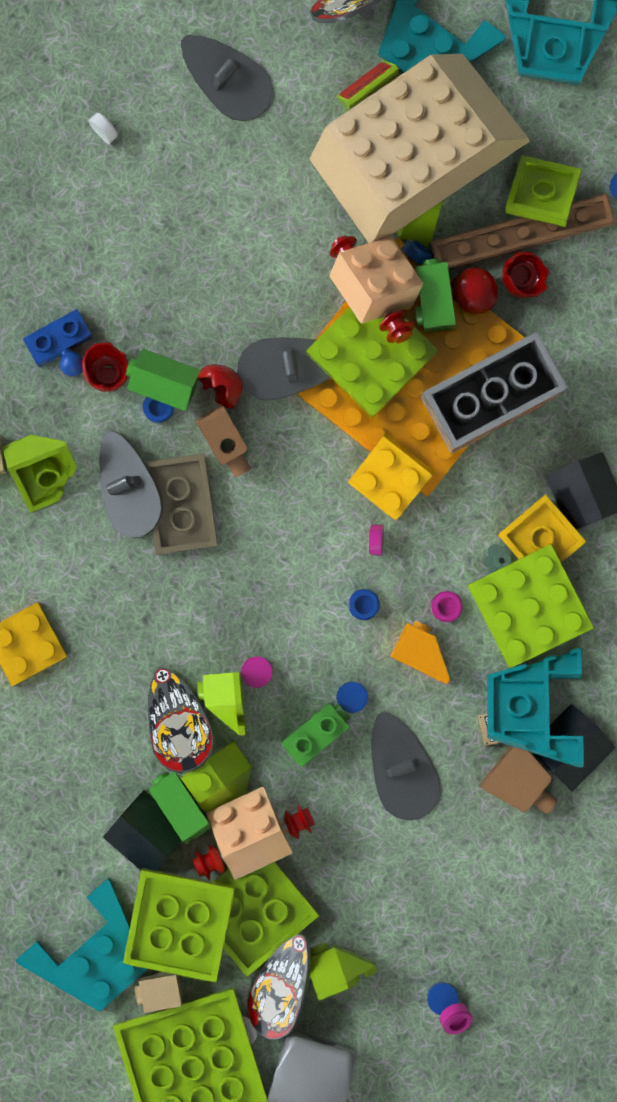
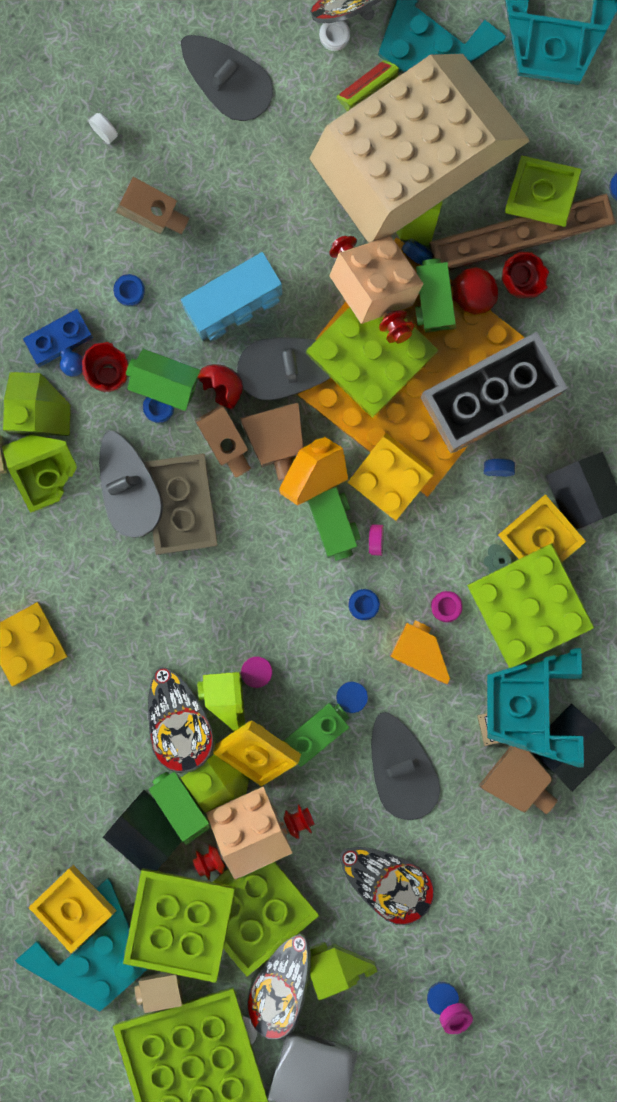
(34, 406): none -> lime slope
(72, 909): none -> yellow plate
(129, 290): none -> blue tile
(137, 207): none -> medium nougat torso
(233, 297): none -> medium azure brick
(257, 753): none -> yellow plate
(275, 437): none -> medium nougat torso
(314, 471): none -> light orange slope
(333, 525): none -> bright green brick
(334, 35): none -> white tile
(388, 884): none -> shield
(499, 467): none -> blue tile

